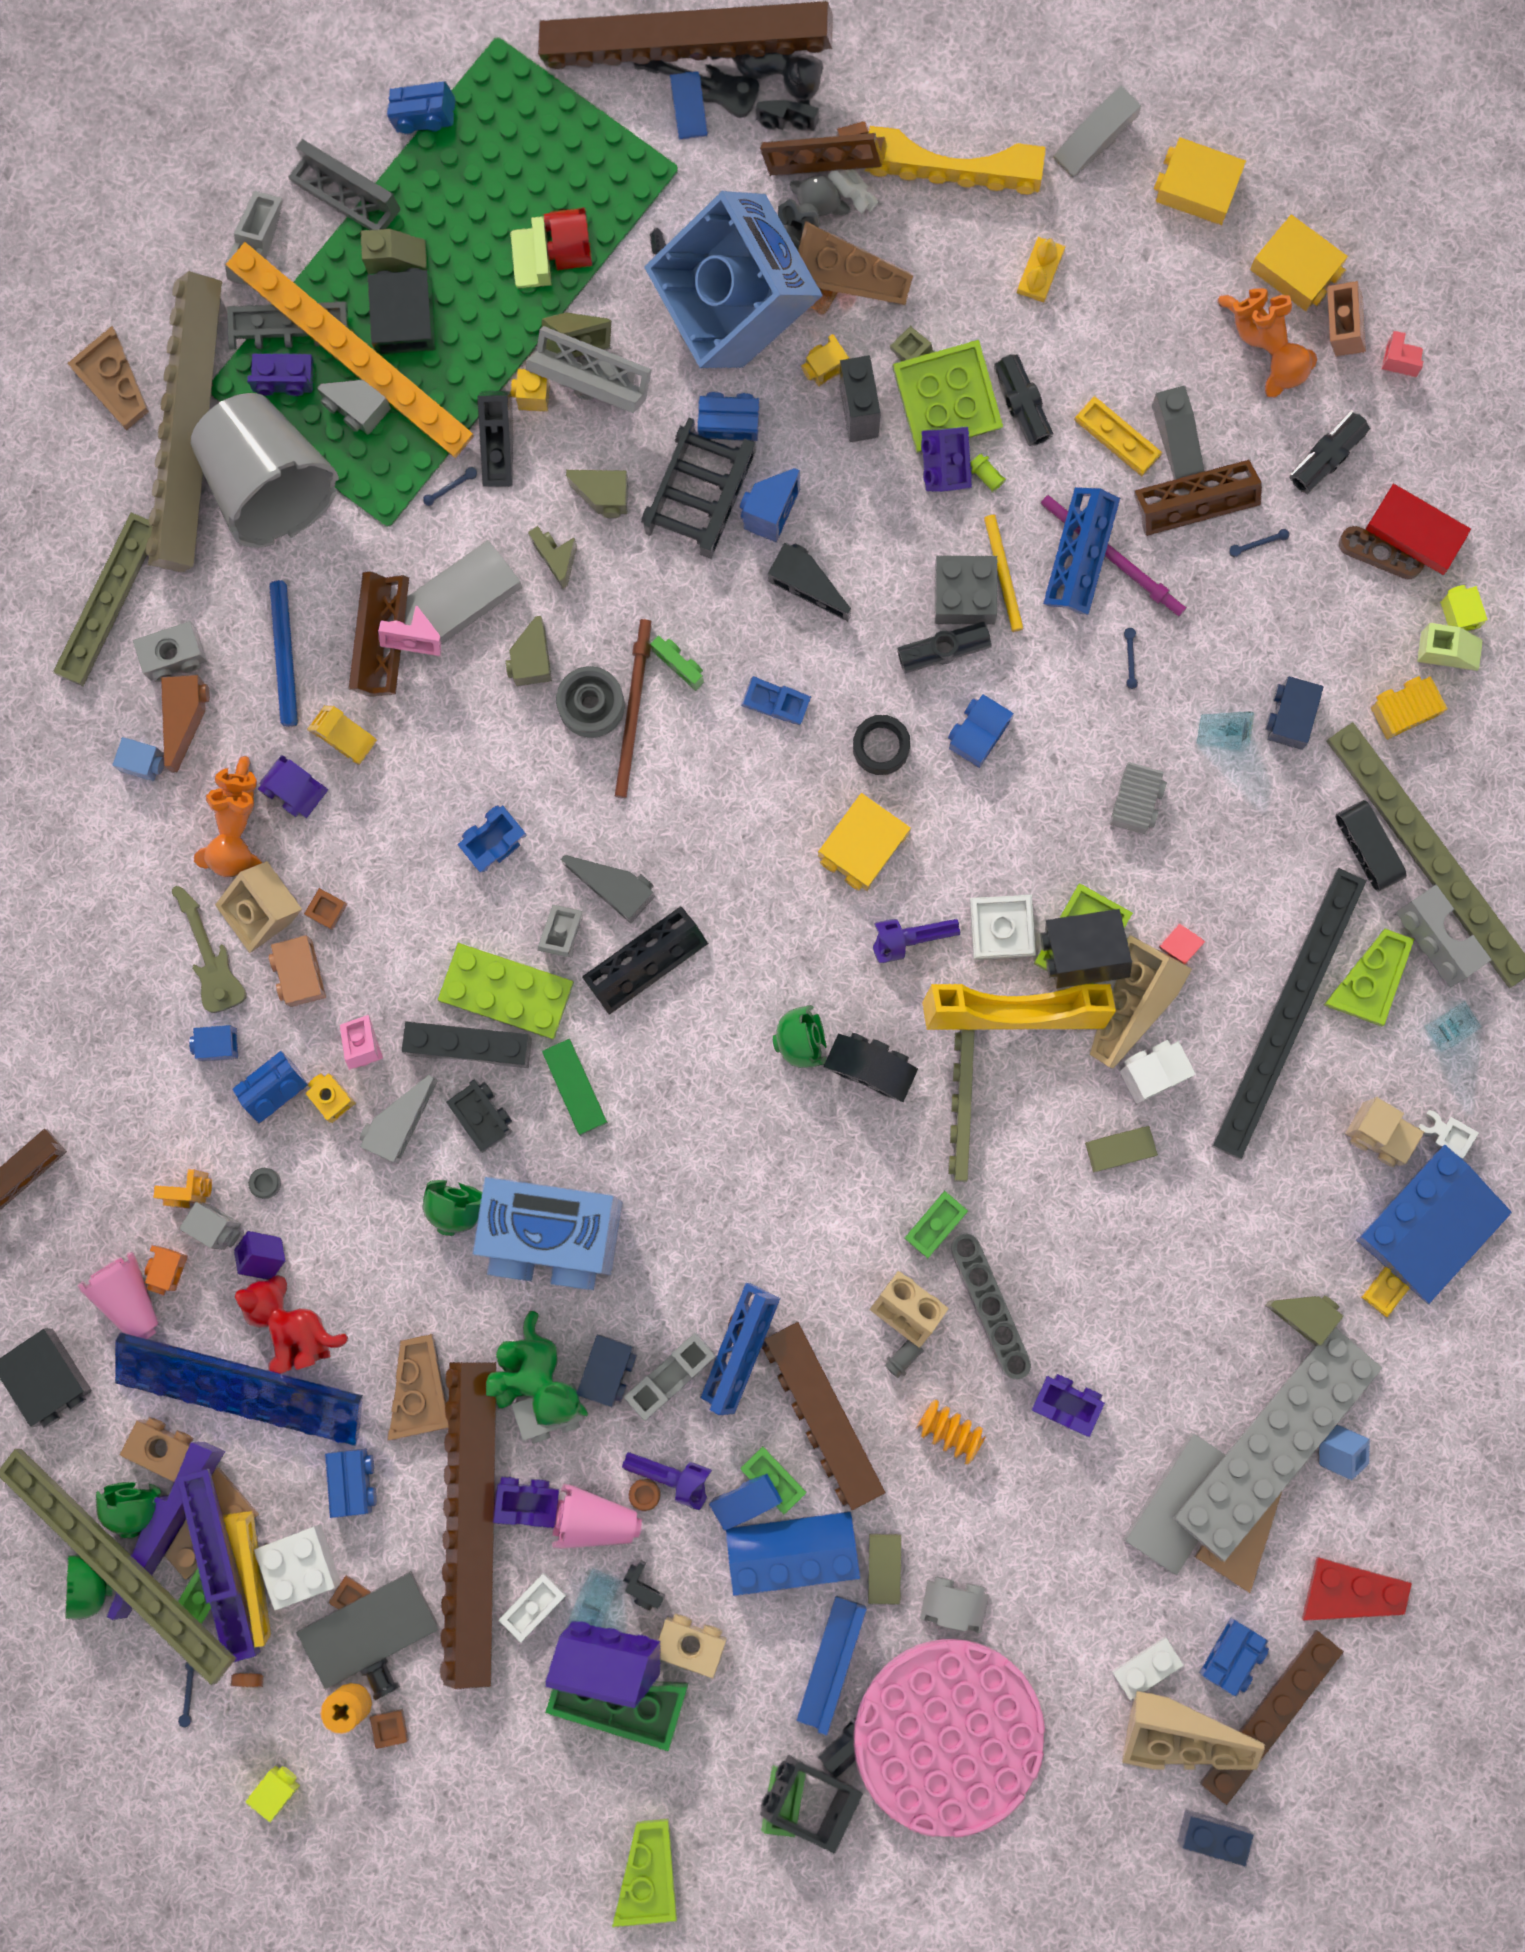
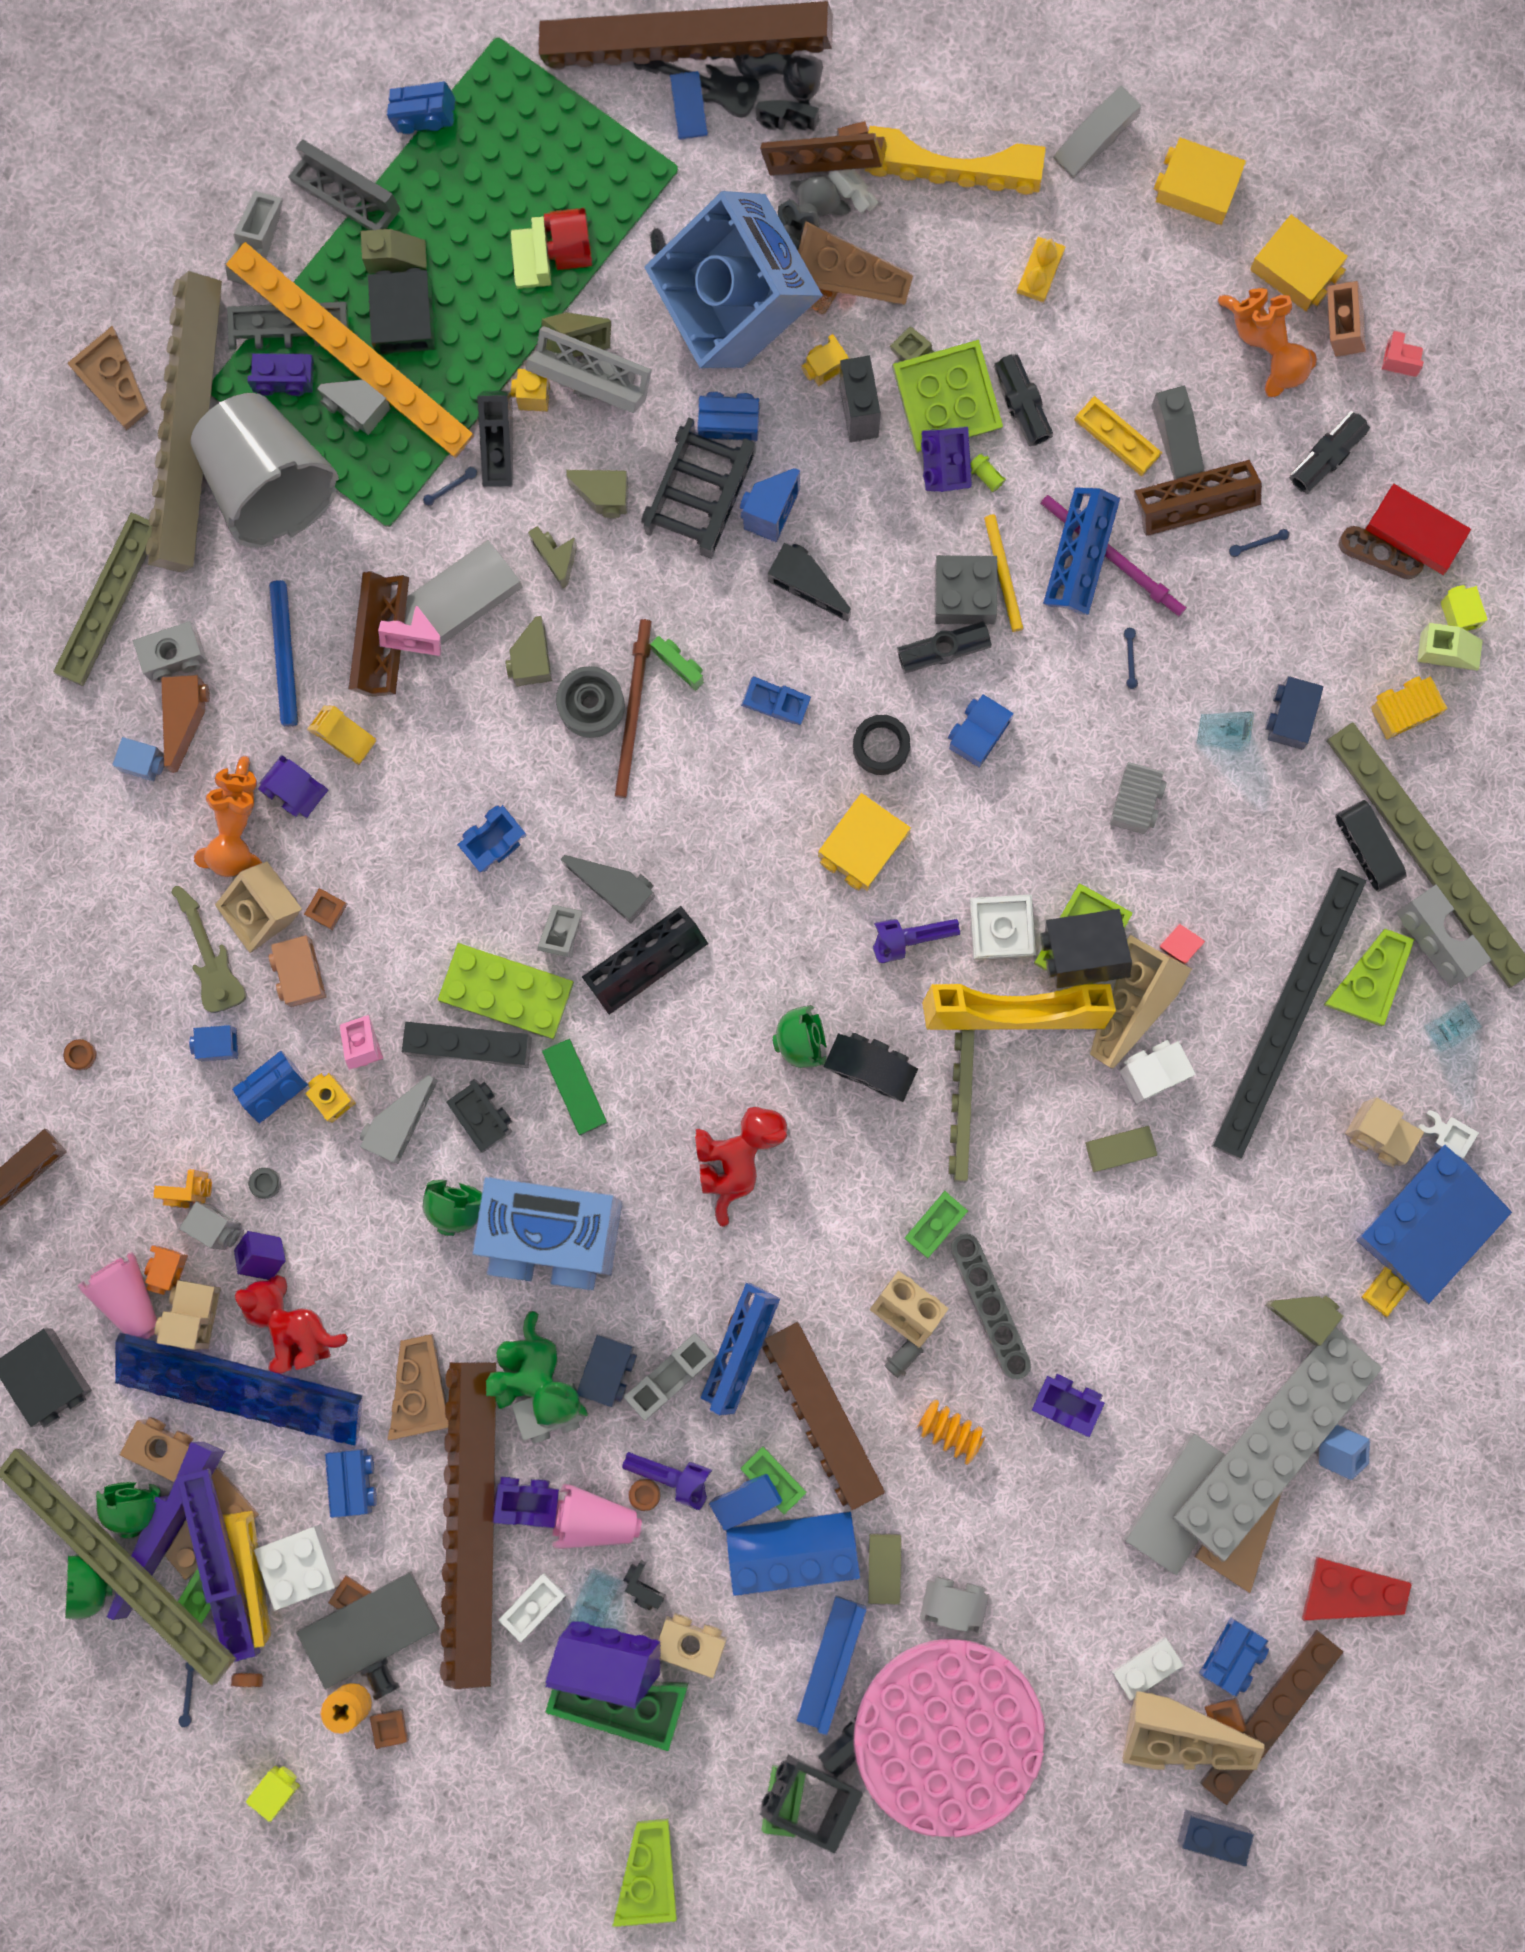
(79, 1054): none -> dark orange tile
(191, 1316): none -> tan brick
(759, 1131): none -> red animal
(1227, 1713): none -> dark orange plate

